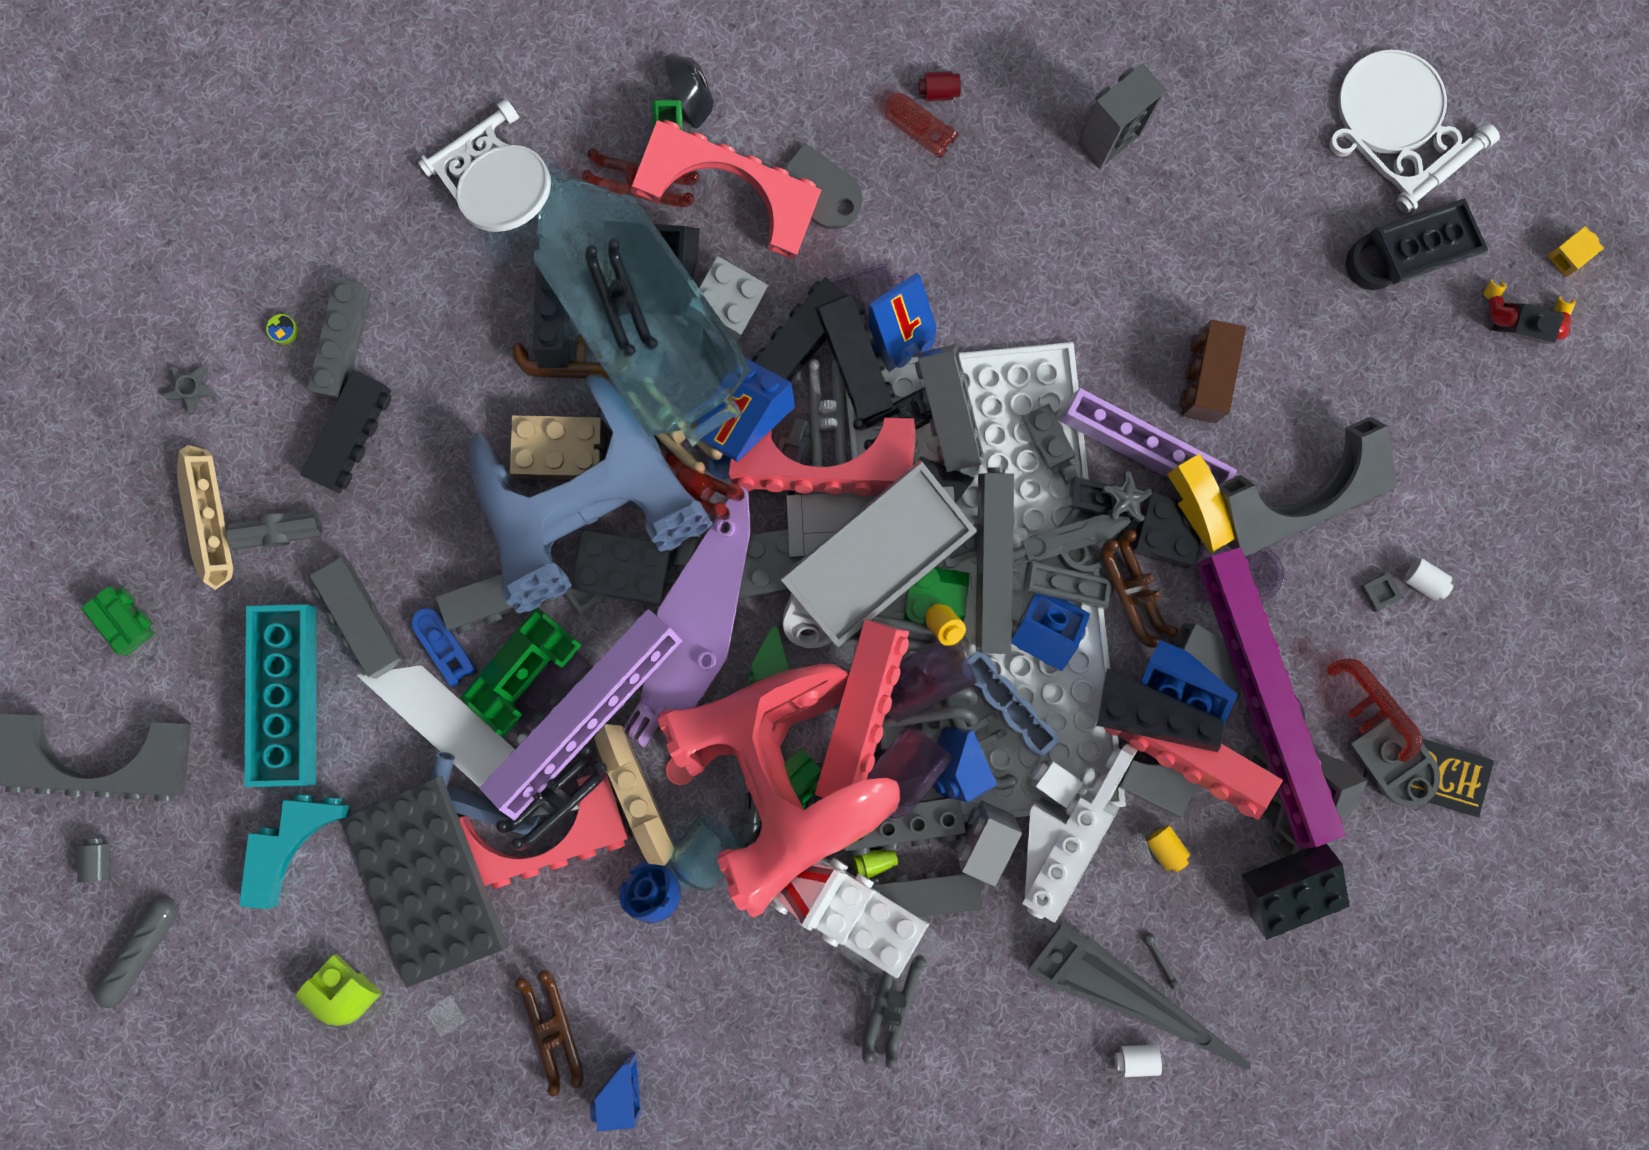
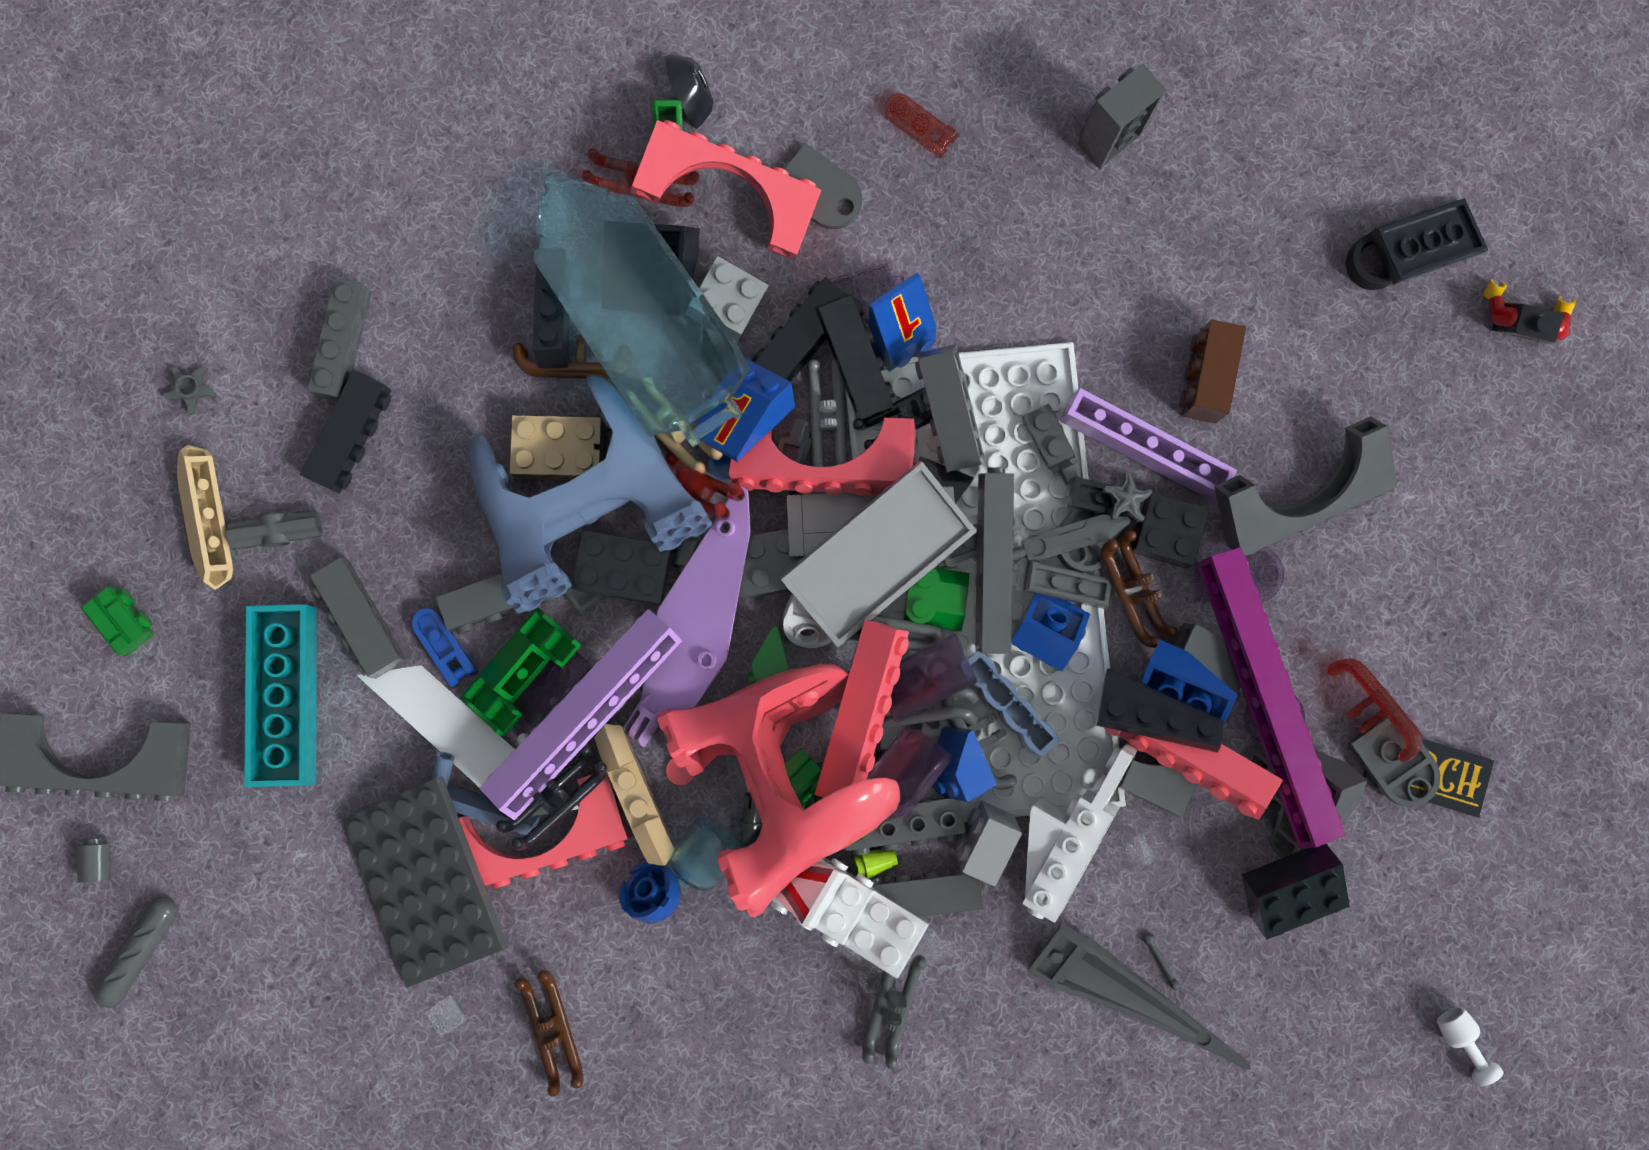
(270, 853): teal arch -> none
(282, 329): tile -> none
(337, 993): lime brick -> none
(501, 184): white piece -> none
(619, 299): black piece -> none
(619, 1099): blue slope -> none
(940, 86): dark red brick -> none
(945, 624): yellow brick -> none
(1054, 783): white brick -> none
(1139, 1060): white brick -> none
(1168, 849): yellow brick -> none
(1203, 502): yellow slope -> none
(1381, 592): dark grey tile -> none
(1394, 106): white piece -> none
(1428, 580): white brick -> none
(1461, 1032): none -> white piece
(1575, 251): yellow brick -> none

